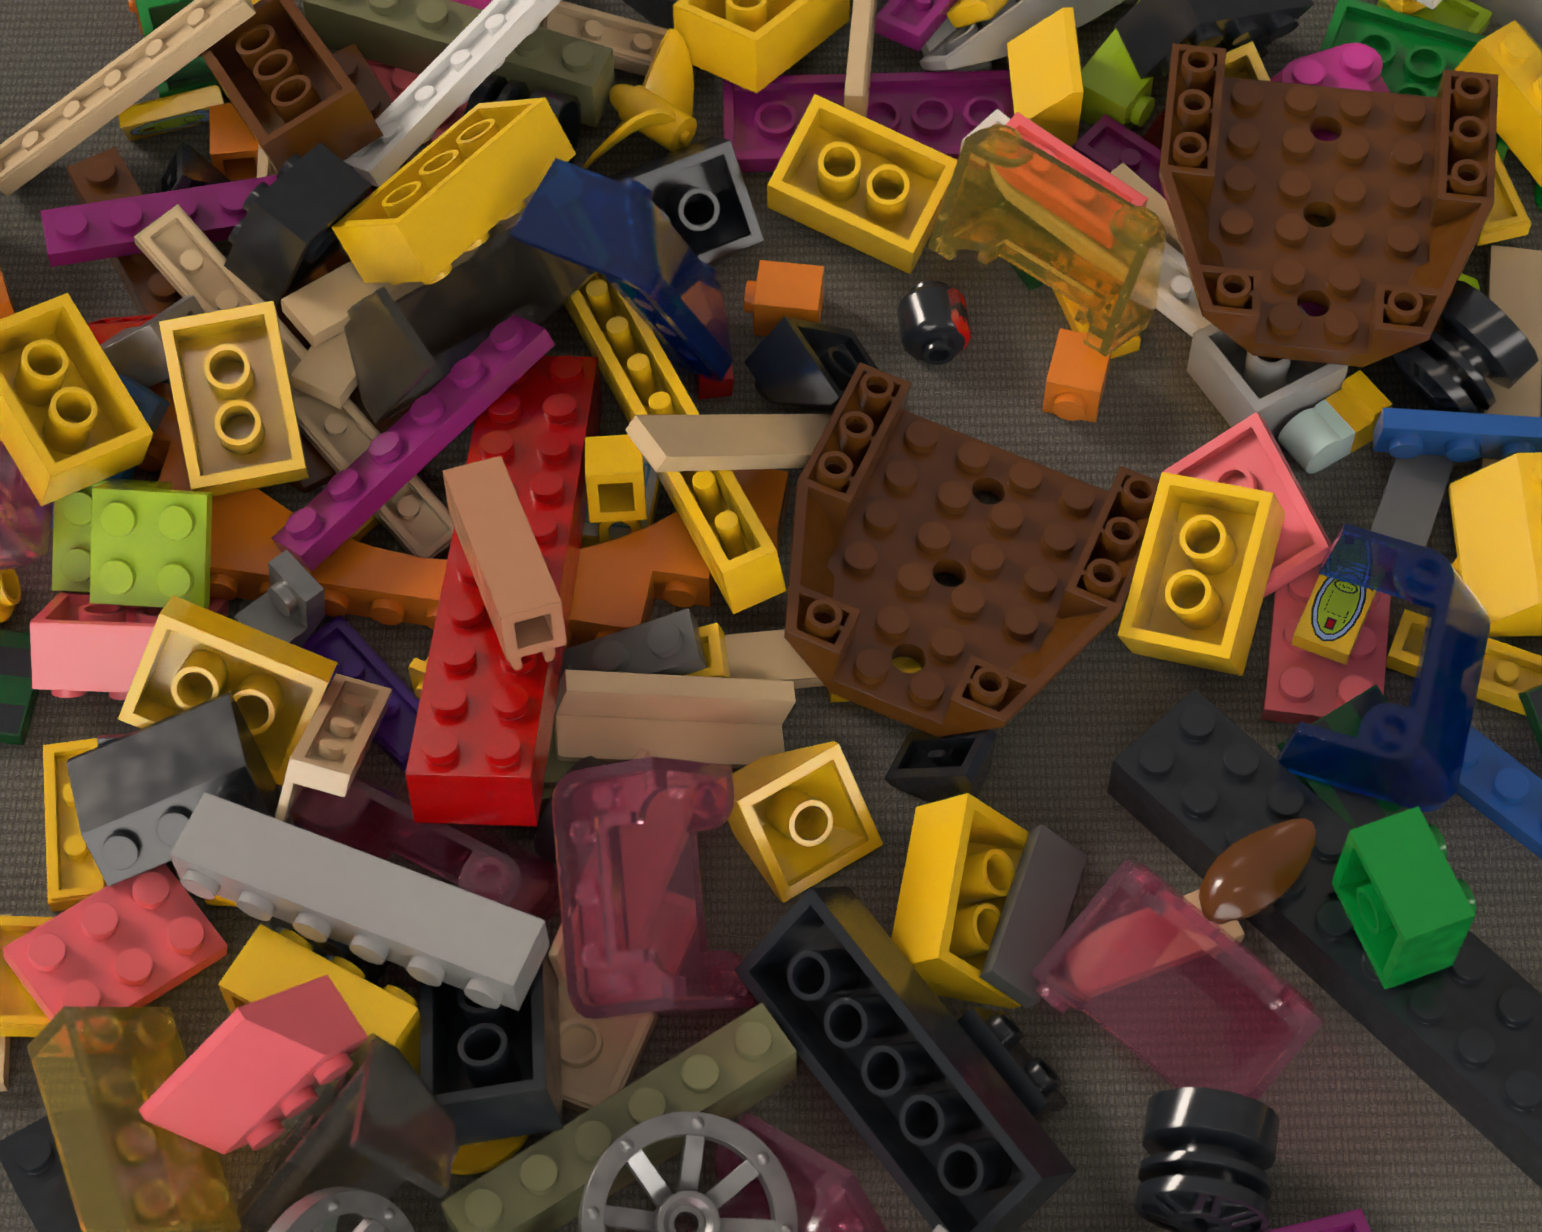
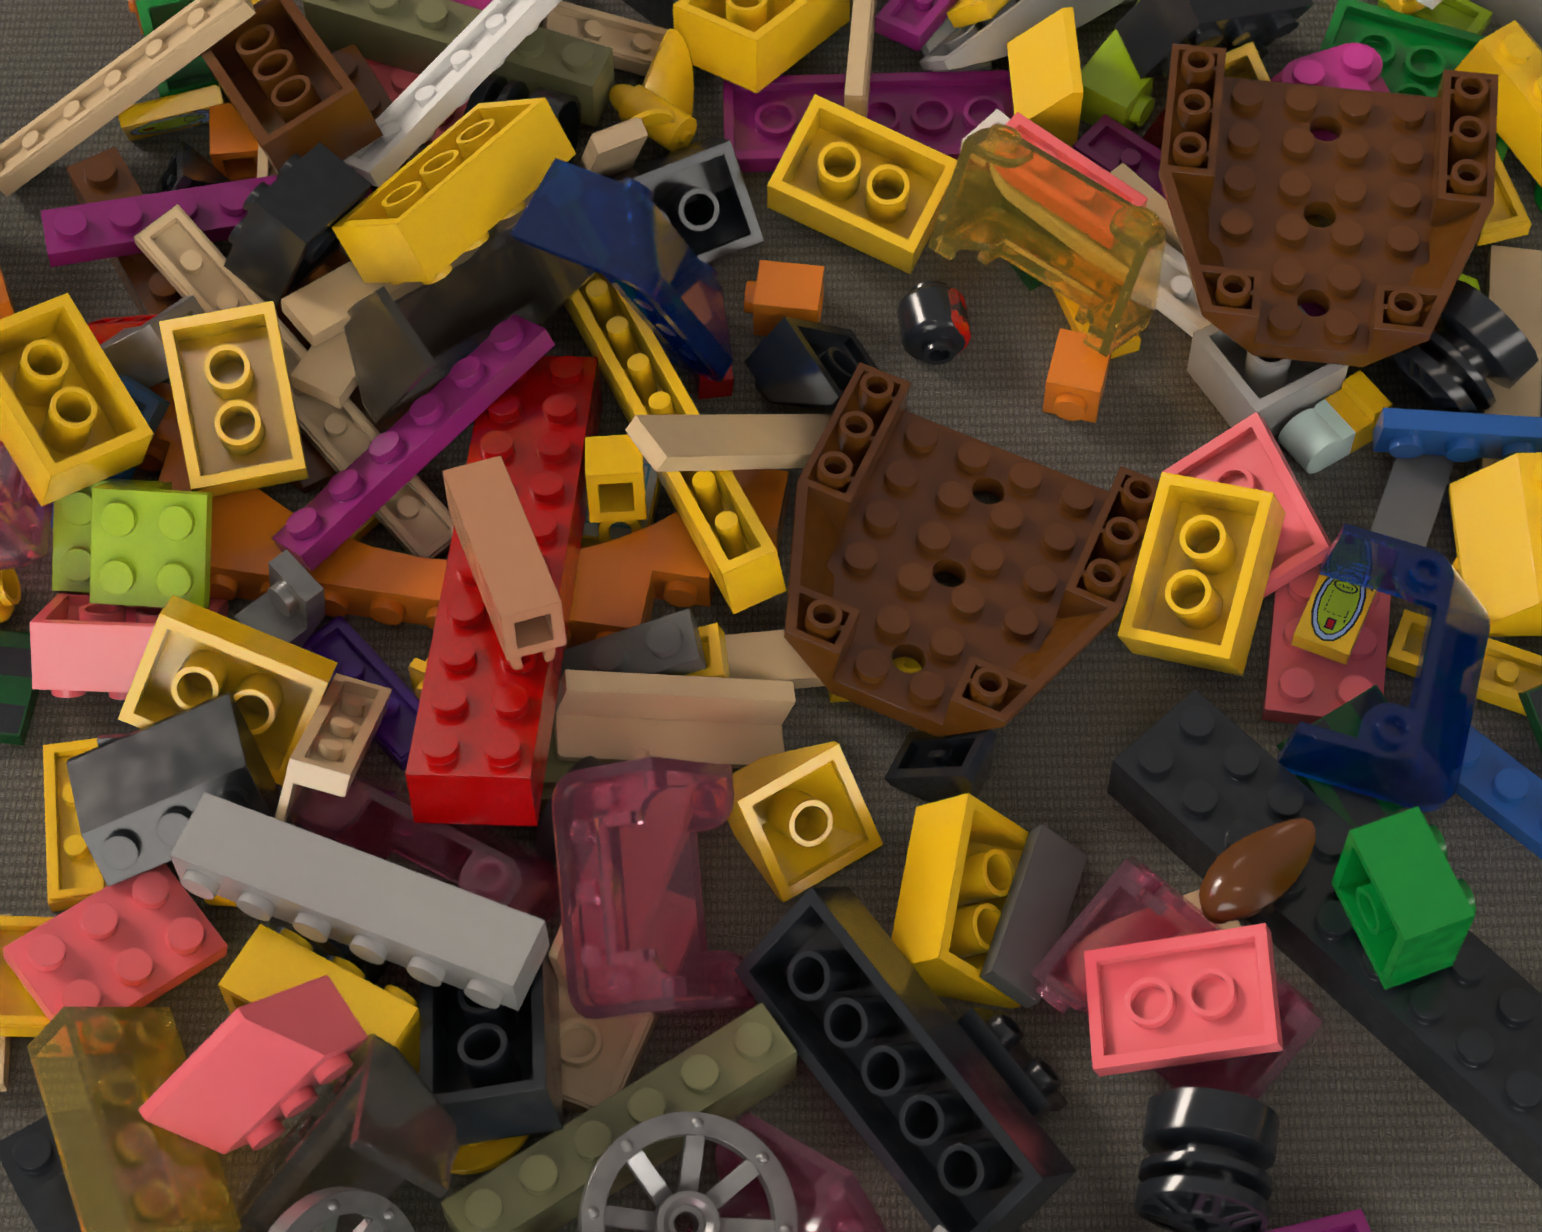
(614, 148): none -> tan tile
(1182, 1000): none -> coral plate

